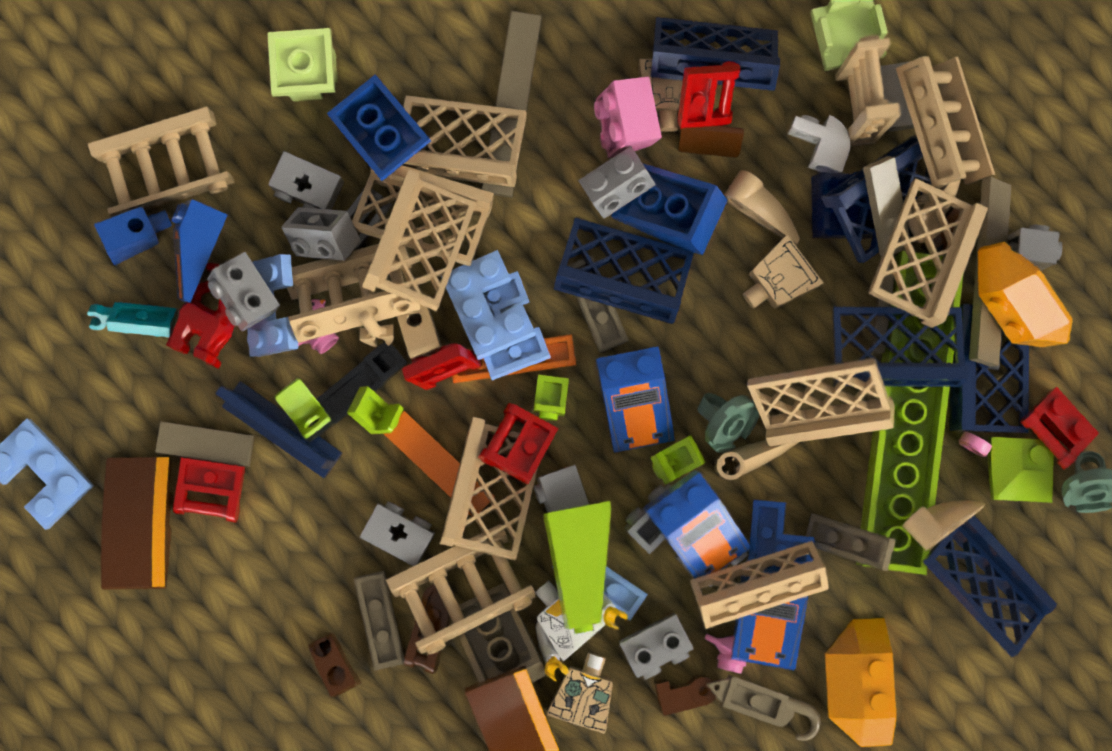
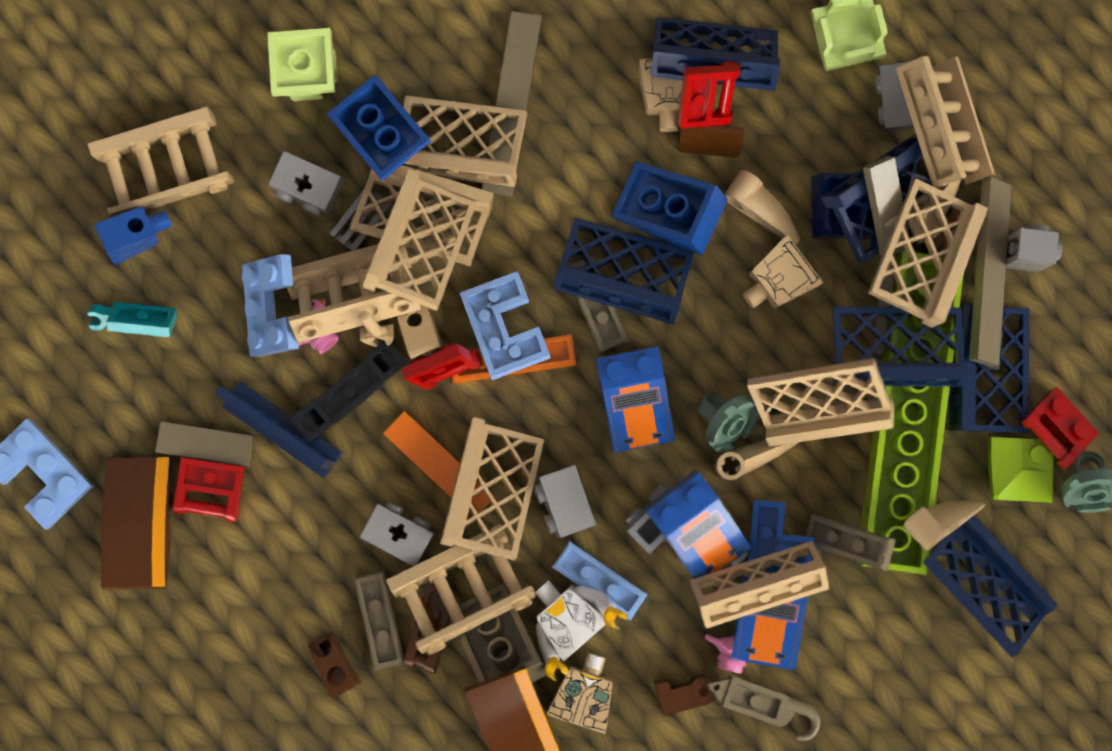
(194, 239): blue slope -> none
(210, 325): red animal -> none
(242, 292): light grey brick -> none
(302, 407): lime bracket -> none
(321, 233): light grey brick -> none
(374, 412): lime bracket -> none
(483, 330): light blue plate -> none
(528, 447): red plate -> none
(550, 397): lime bracket -> none
(579, 559): lime slope -> none
(617, 182): light grey brick -> none
(627, 116): bright pink slope -> none
(656, 646): light grey brick -> none
(677, 460): lime bracket -> none
(830, 139): white brick -> none
(862, 682): light orange wedge -> none
(870, 110): tan fence -> none
(974, 444): bright pink tile -> none
(1021, 298): light orange wedge -> none

